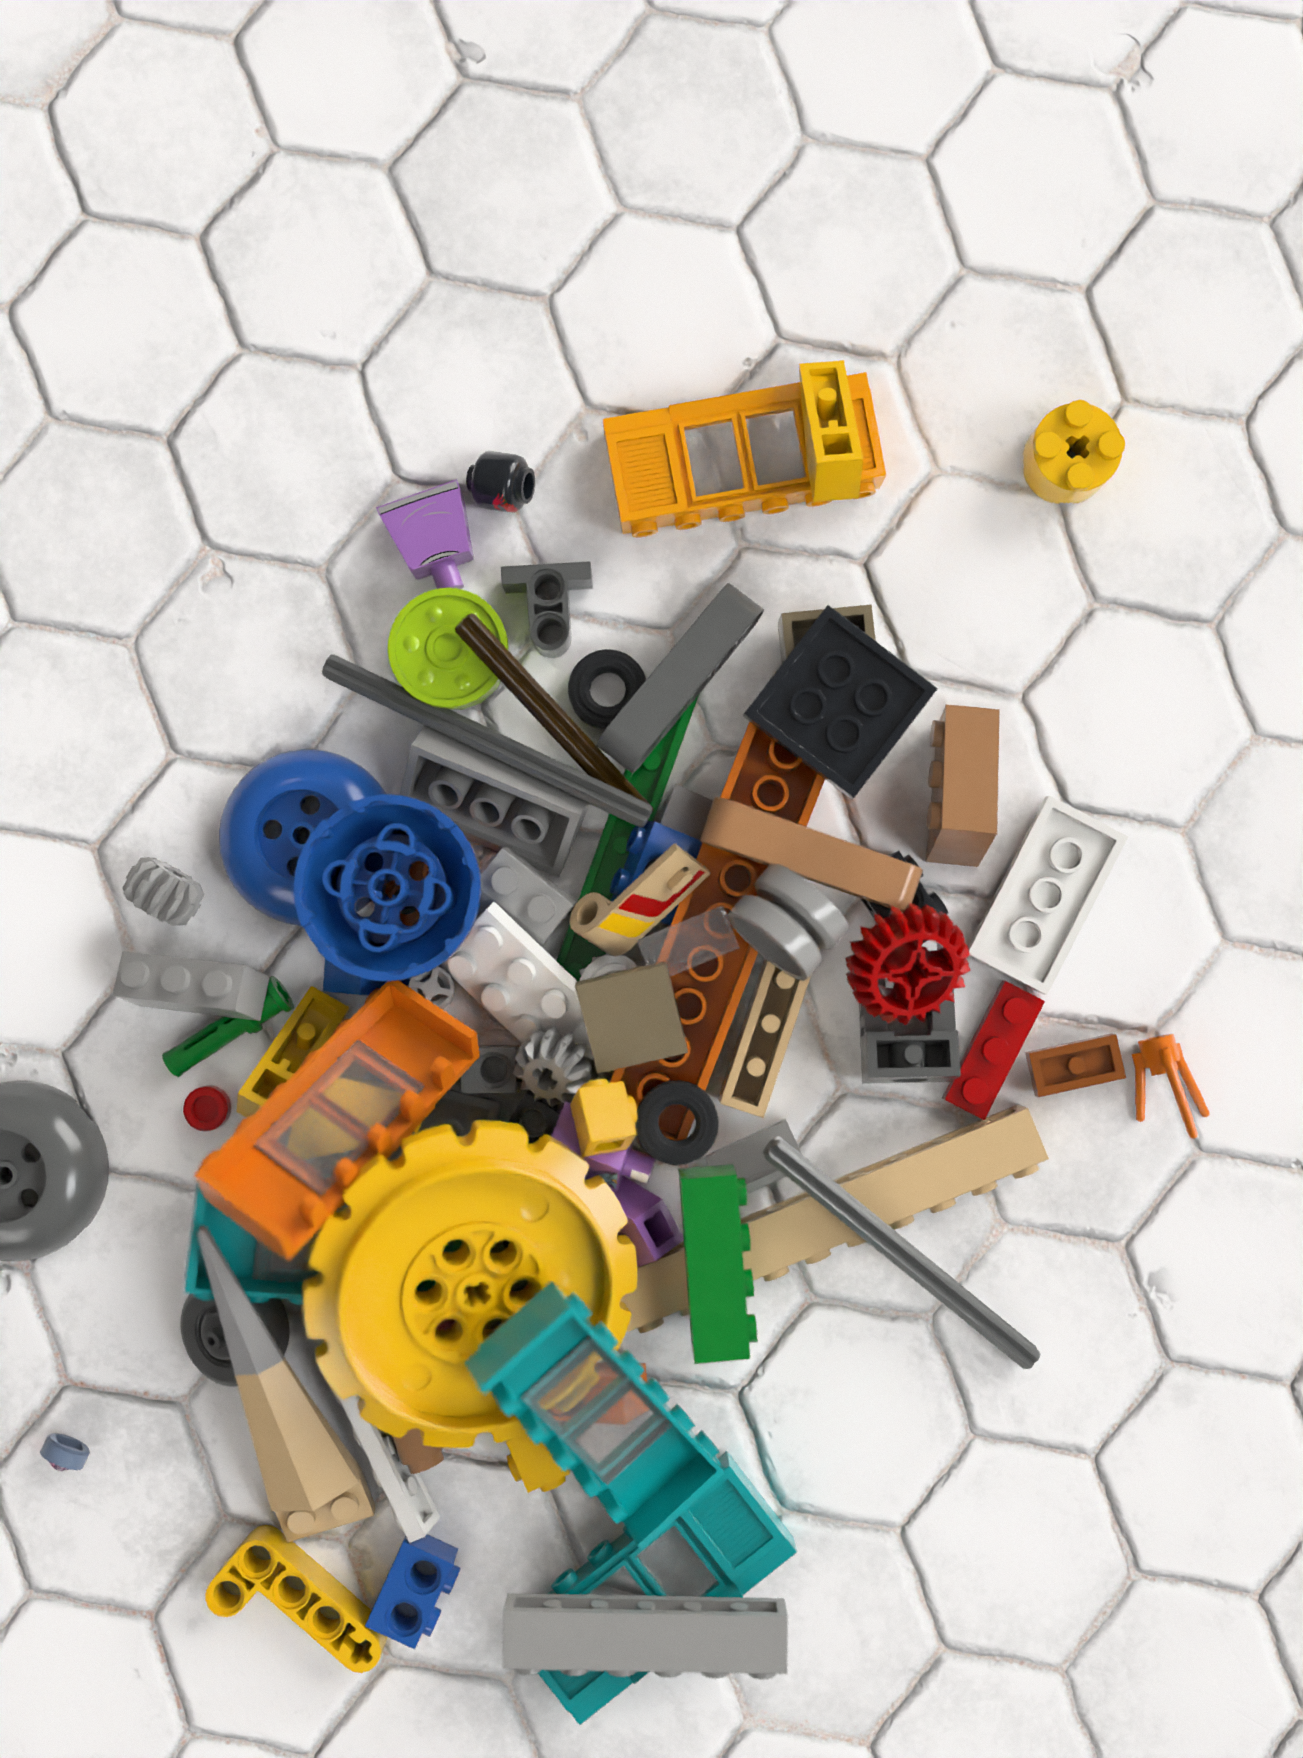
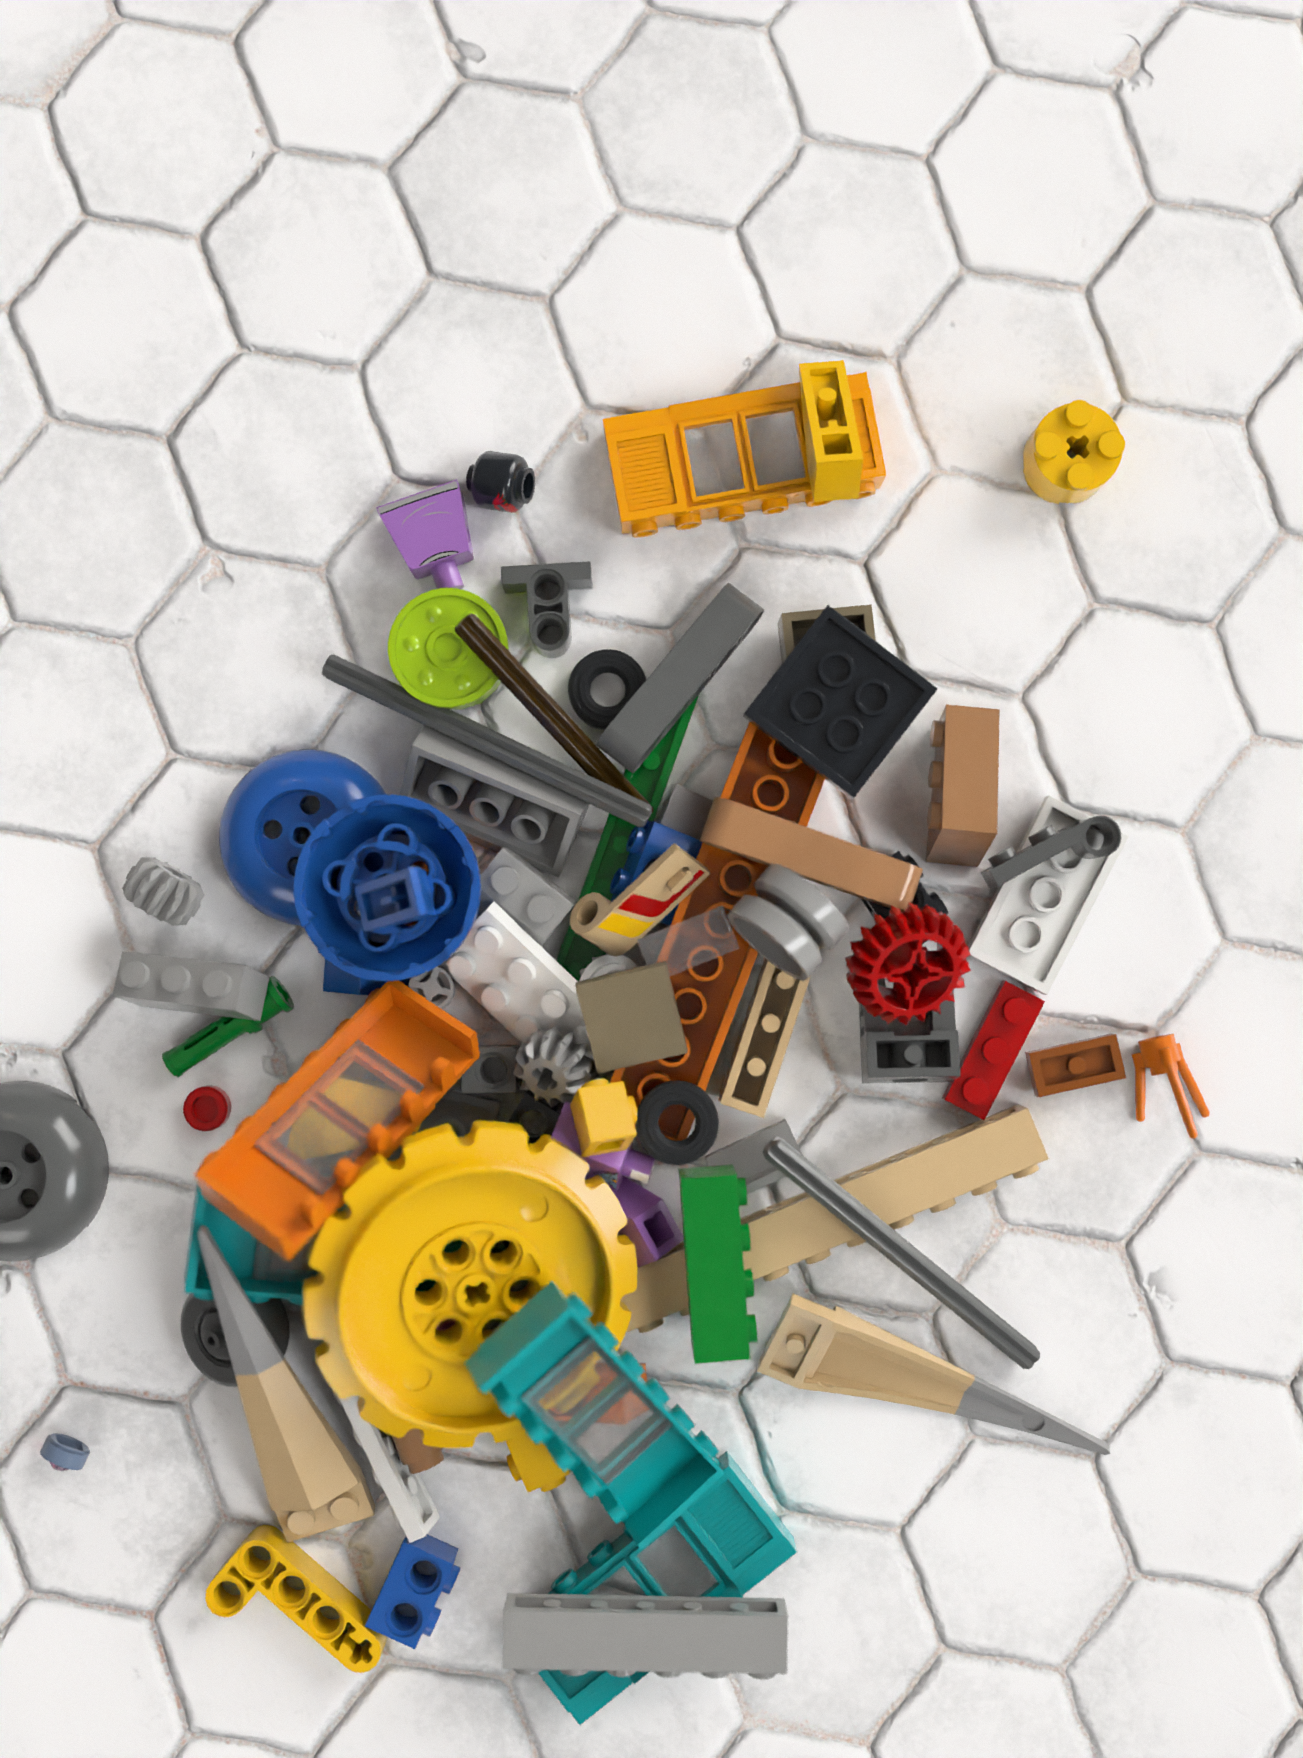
(304, 1032): yellow slope -> none
(395, 899): none -> blue slope
(852, 1357): none -> tan plate
(1049, 843): none -> dark grey plate

